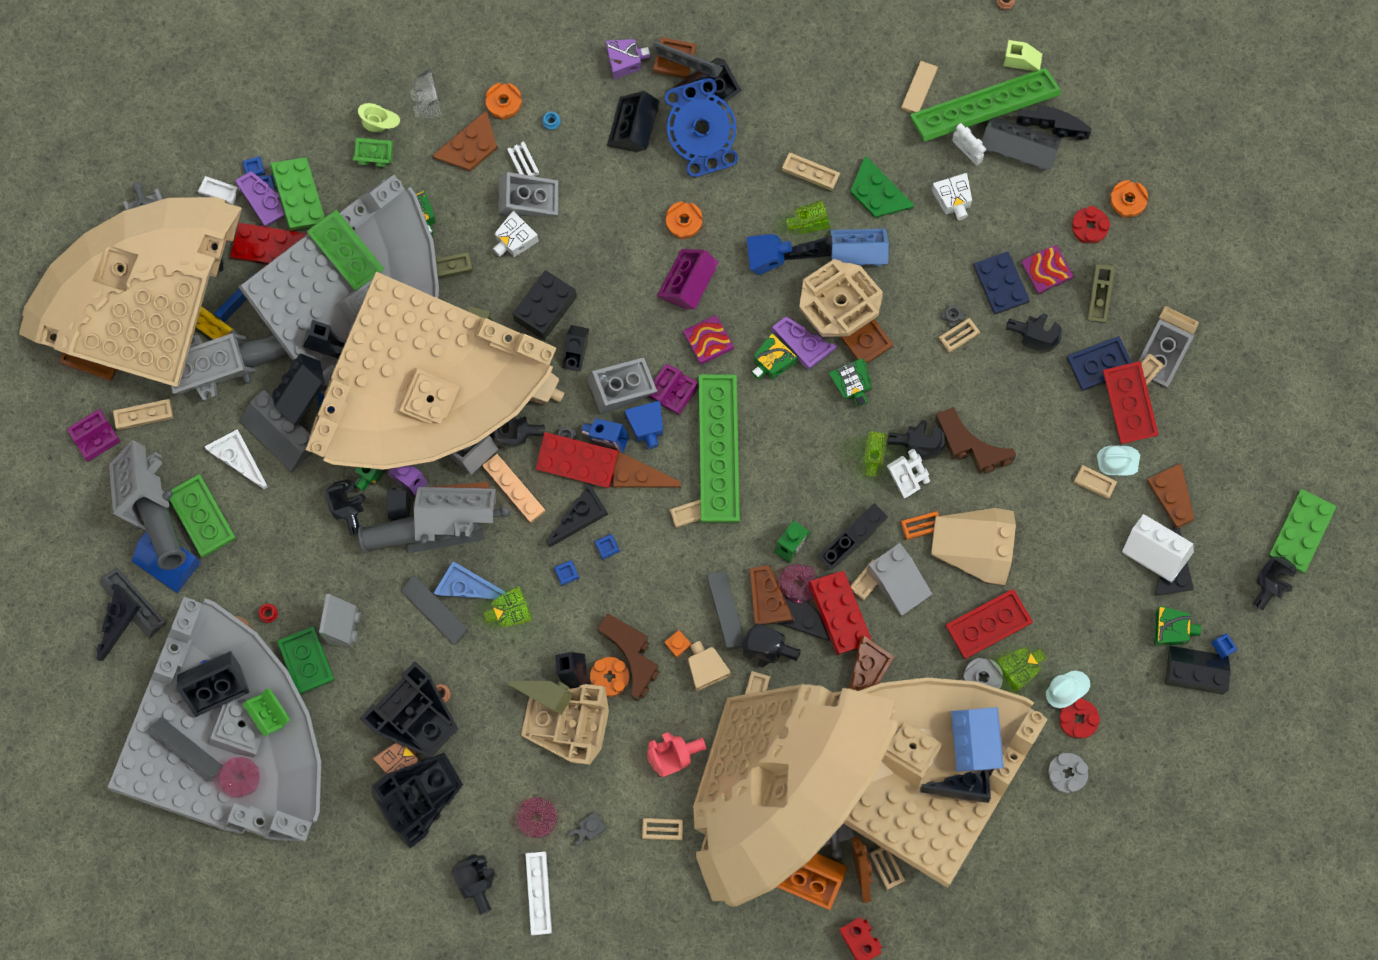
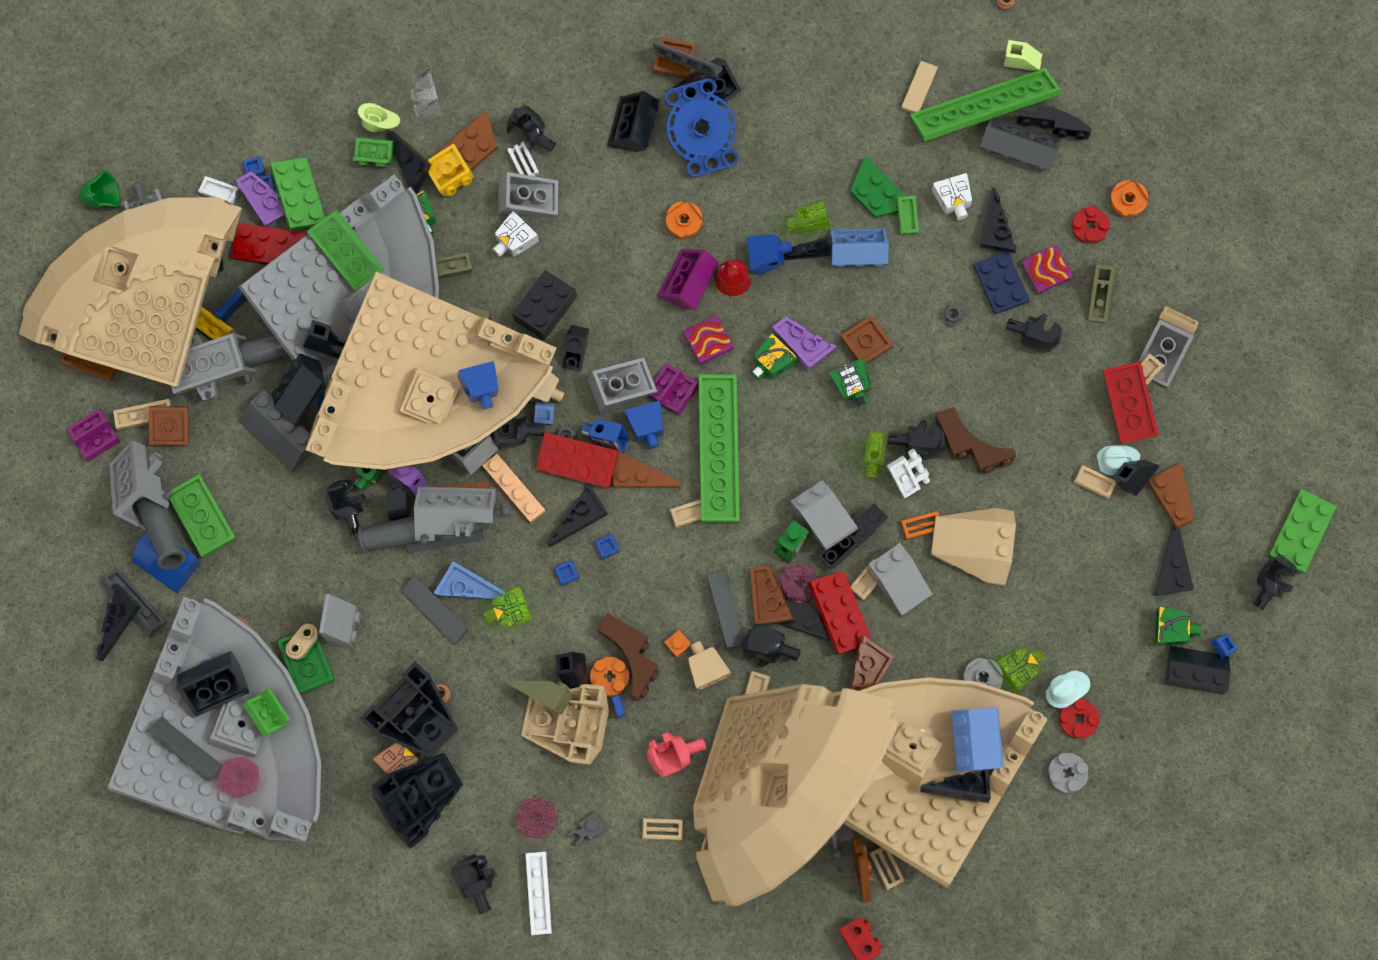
(103, 188): none -> green helmet
(168, 425): none -> dark orange plate
(235, 453): white wing -> none
(261, 613): red plate -> none
(302, 641): none -> tan plate
(412, 163): none -> black wing
(449, 171): none -> yellow plate
(480, 383): none -> blue torso
(503, 91): orange plate -> none
(532, 125): none -> black piece
(544, 413): none -> medium blue plate
(551, 115): dark azure plate -> none
(618, 707): none -> blue tile
(625, 56): medium lavender torso -> none
(732, 277): none -> red helmet
(810, 171): tan plate -> none
(816, 881): orange slope -> none
(823, 515): none -> light grey slope
(838, 283): tan piece -> none
(907, 214): none -> bright green tile
(946, 344): tan tile -> none
(969, 144): white plate -> none
(988, 624): red plate -> none
(996, 232): none -> black wing
(1090, 362): dark blue plate -> none
(1134, 475): none -> black slope
(1158, 548): white slope -> none

